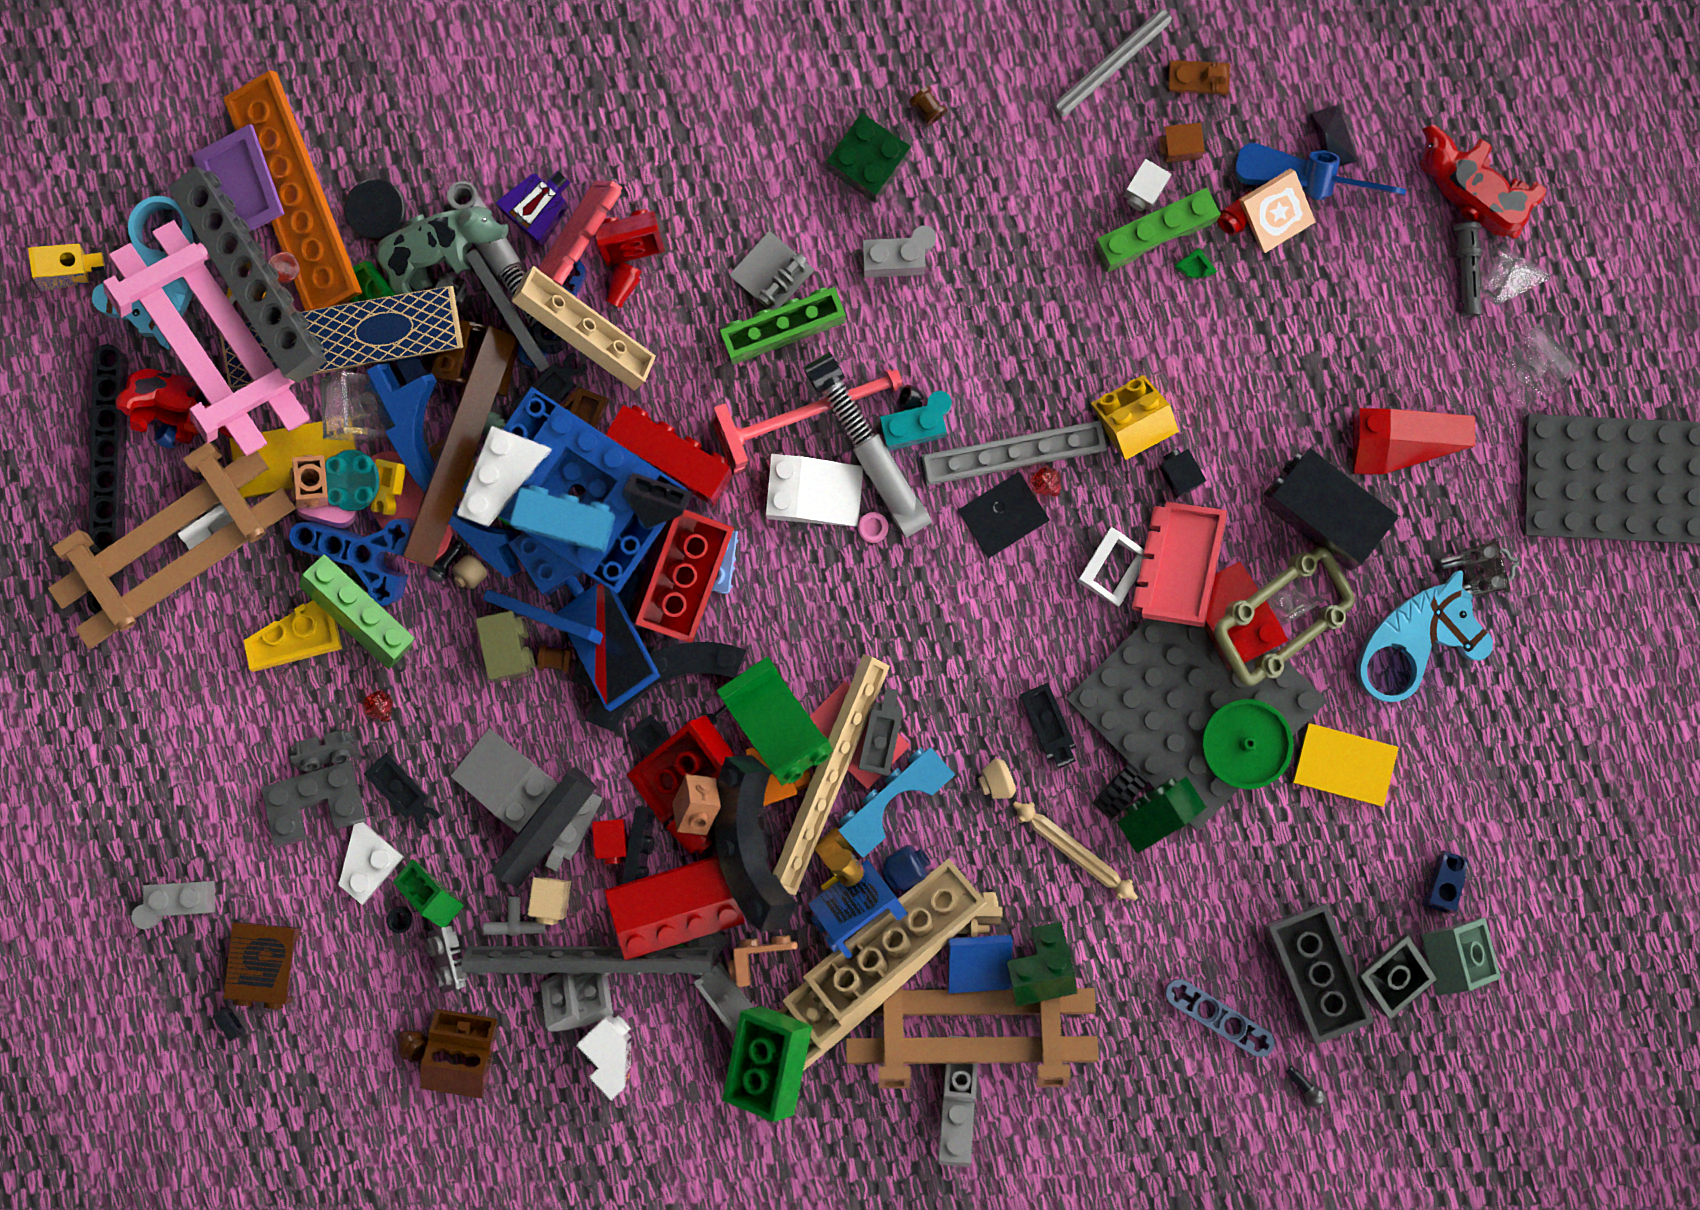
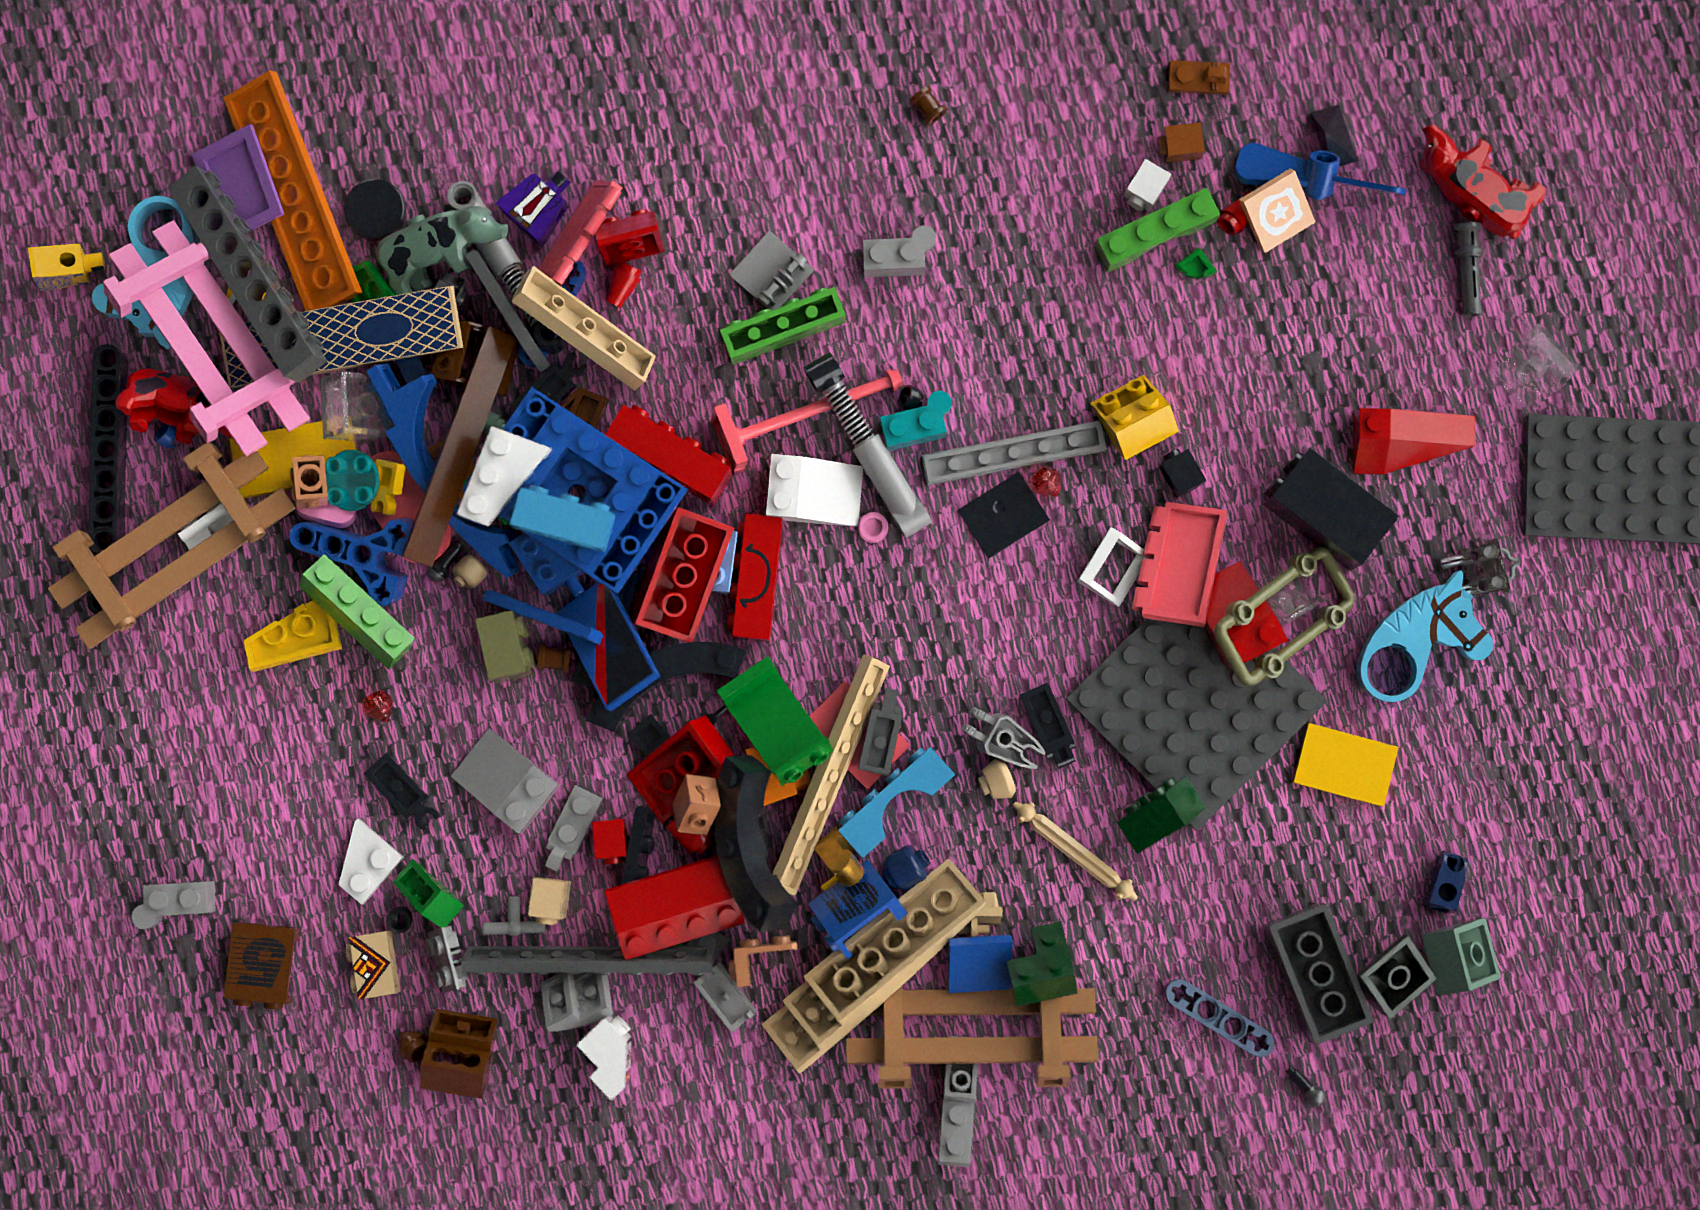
(229, 1024): black tile -> none
(286, 266): clear red plate -> none
(288, 797): dark grey plate -> none
(310, 755): dark grey hinge -> none
(373, 965): none -> tan brick
(544, 828): black piece -> none
(654, 500): black slope -> none
(756, 578): none -> red brick
(767, 1063): green brick -> none
(868, 158): dark green brick -> none
(1003, 738): none -> light grey hinge
(1112, 62): light grey axle -> none
(1120, 791): black tyre -> none
(1247, 744): green piece -> none
(1507, 274): clear slope -> none

